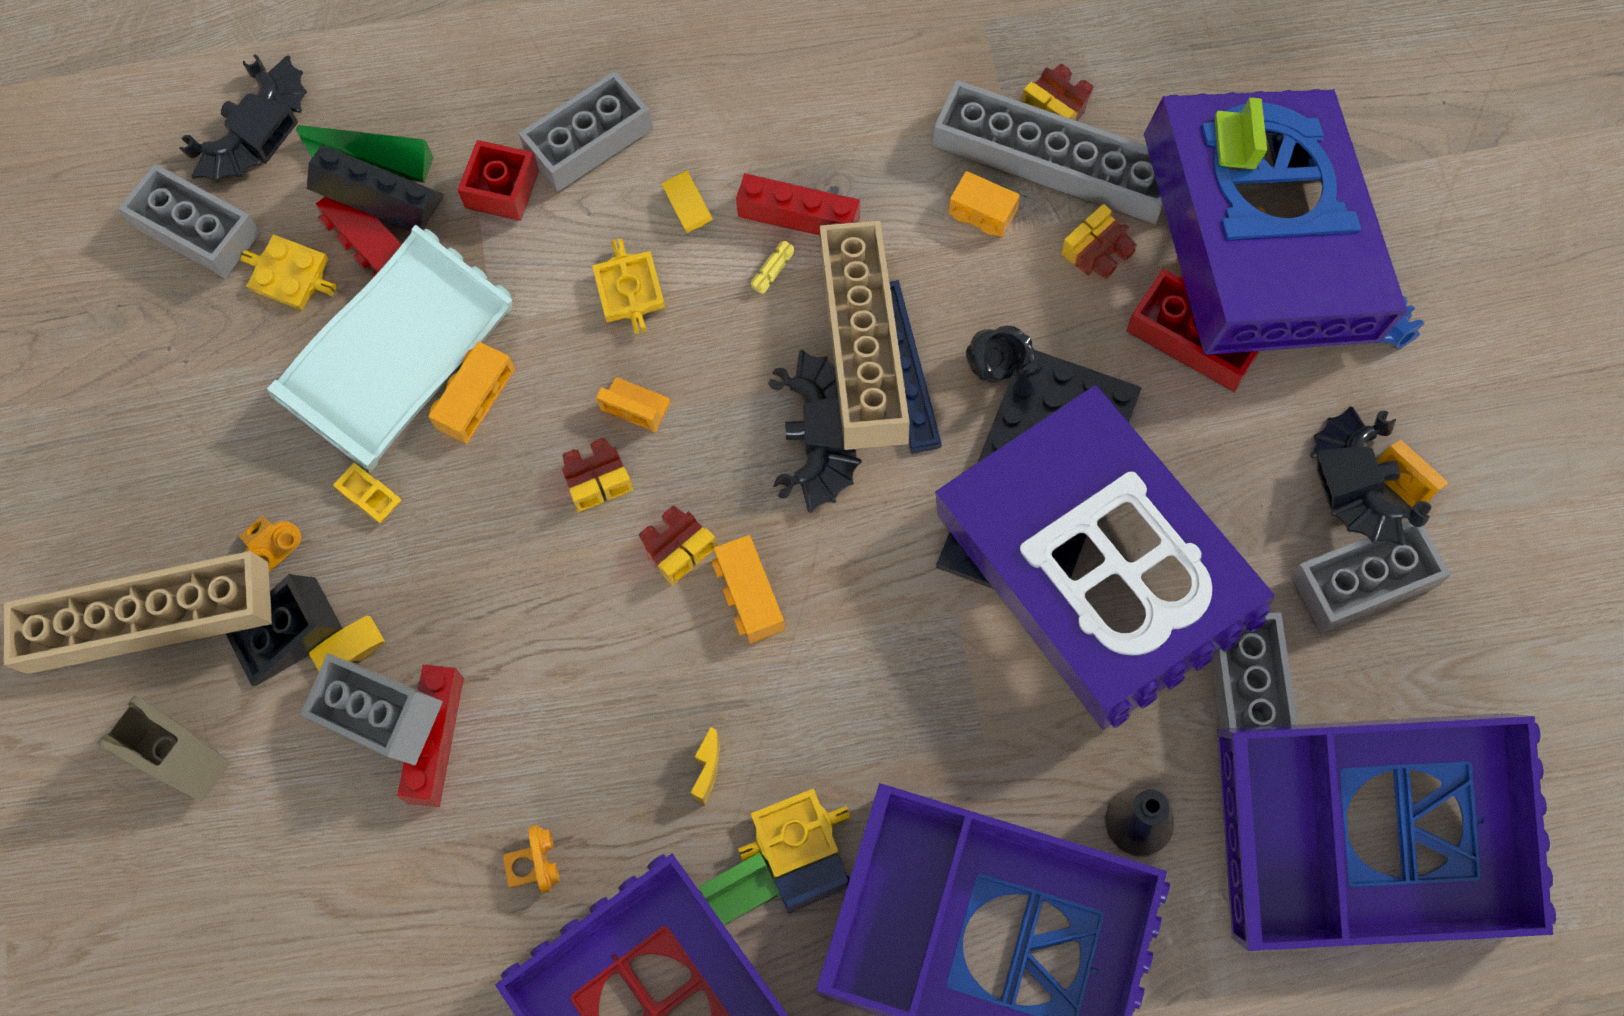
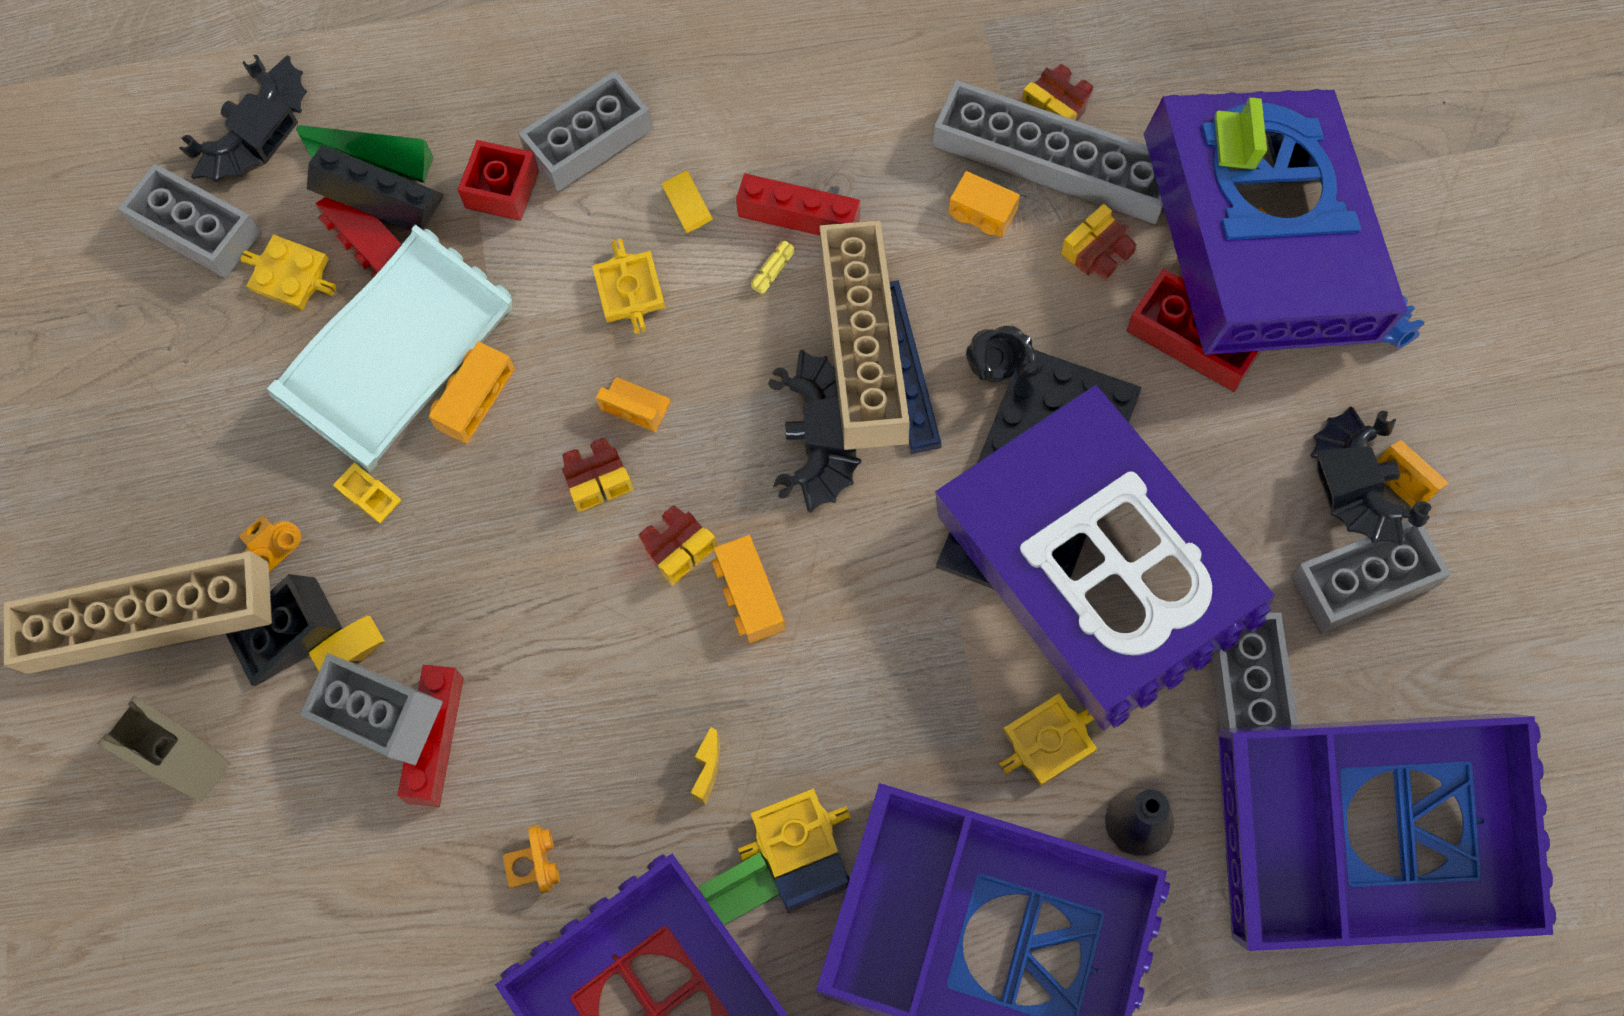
(1048, 740): none -> yellow plate

